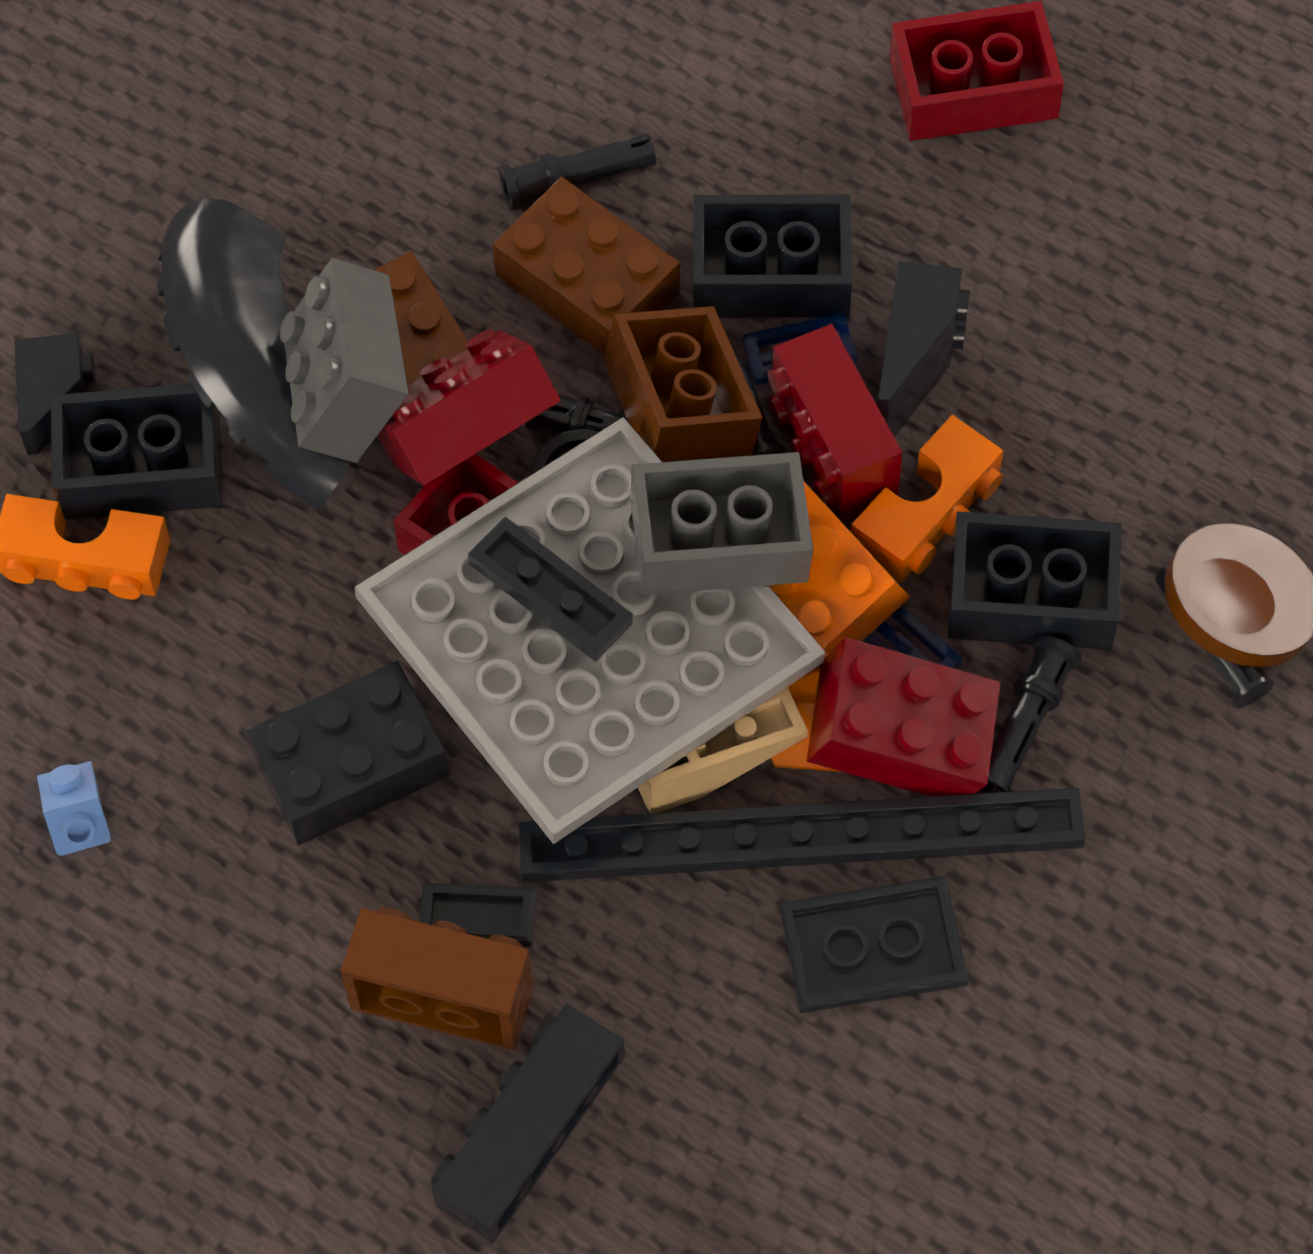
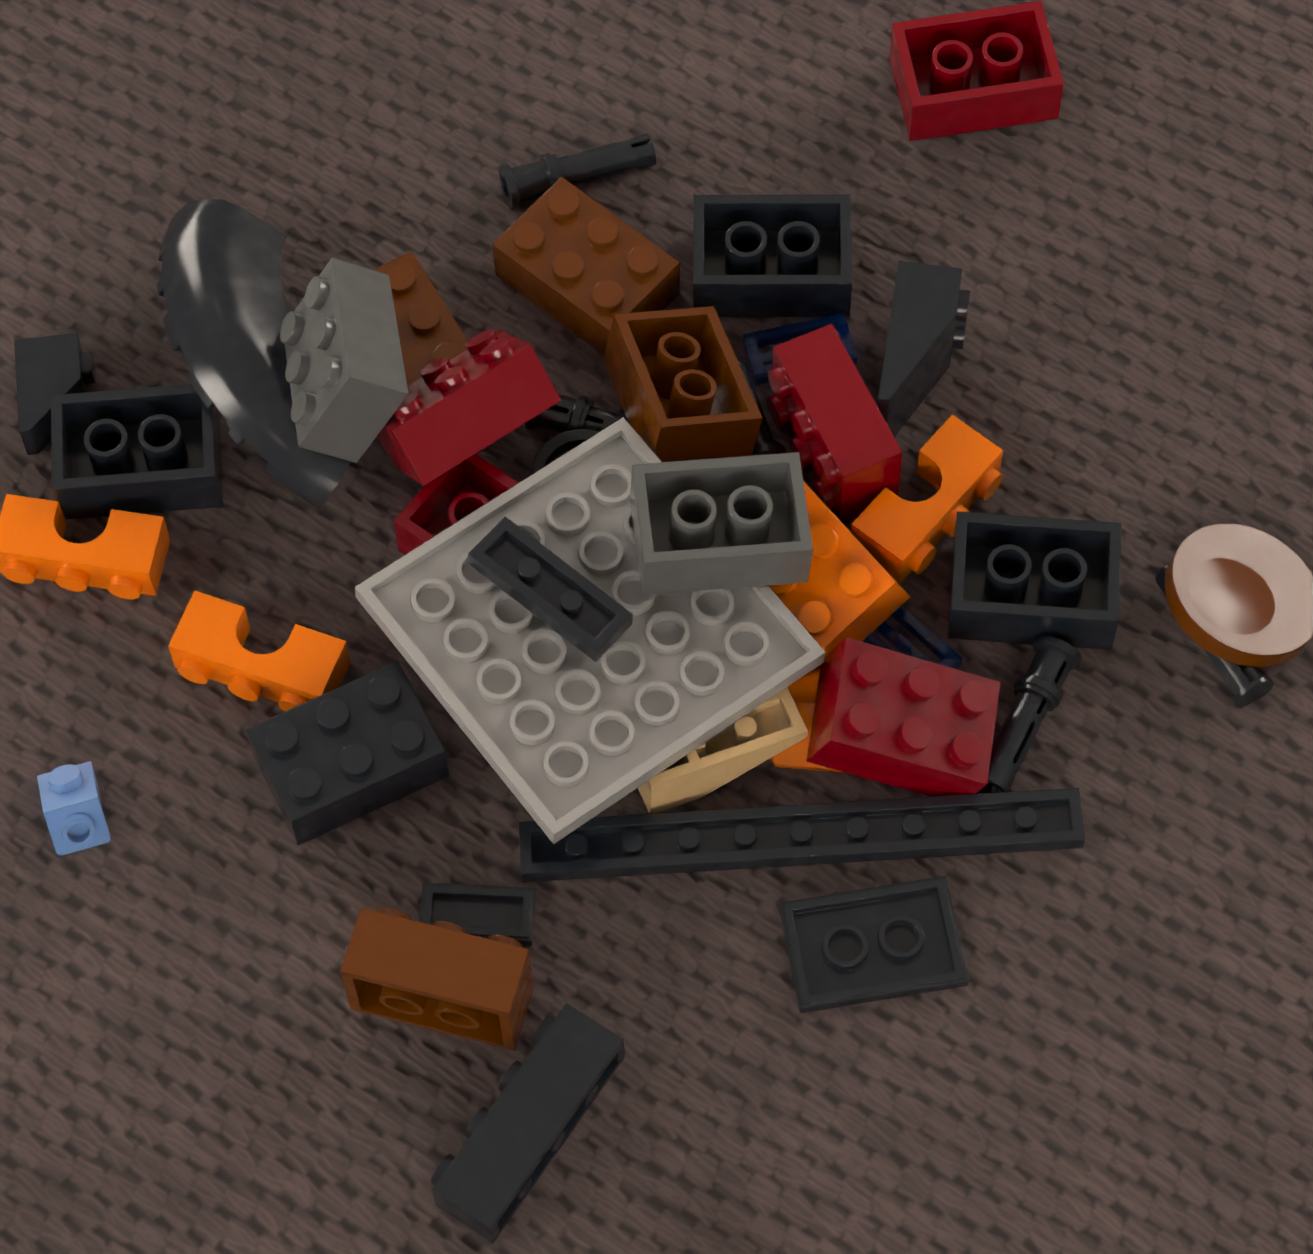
(211, 647): none -> orange arch

